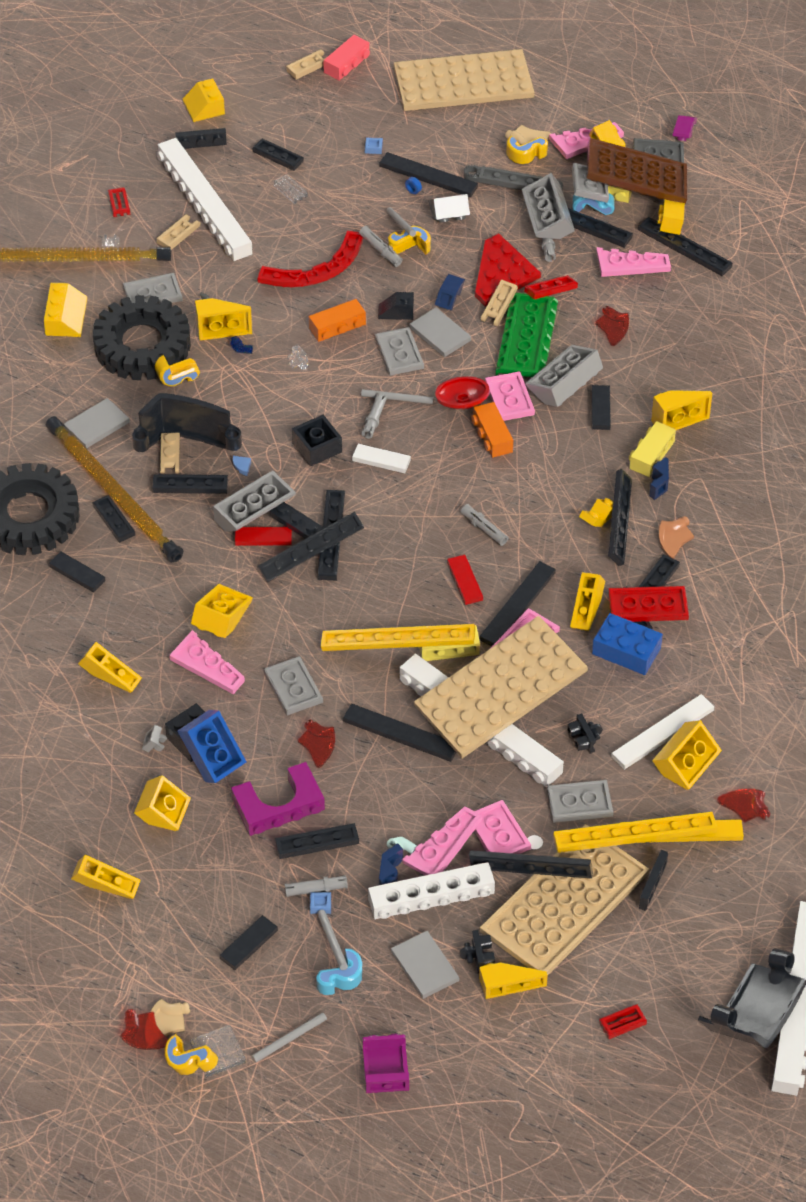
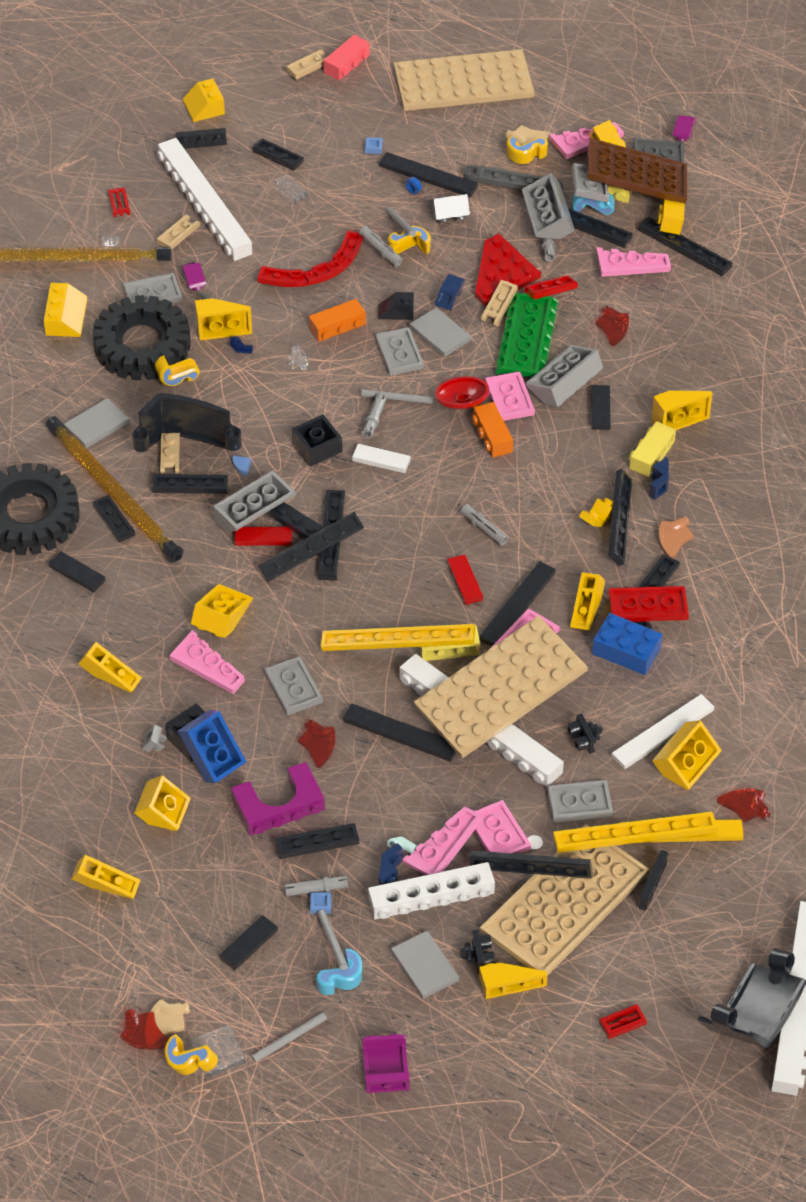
(194, 275): none -> magenta slope

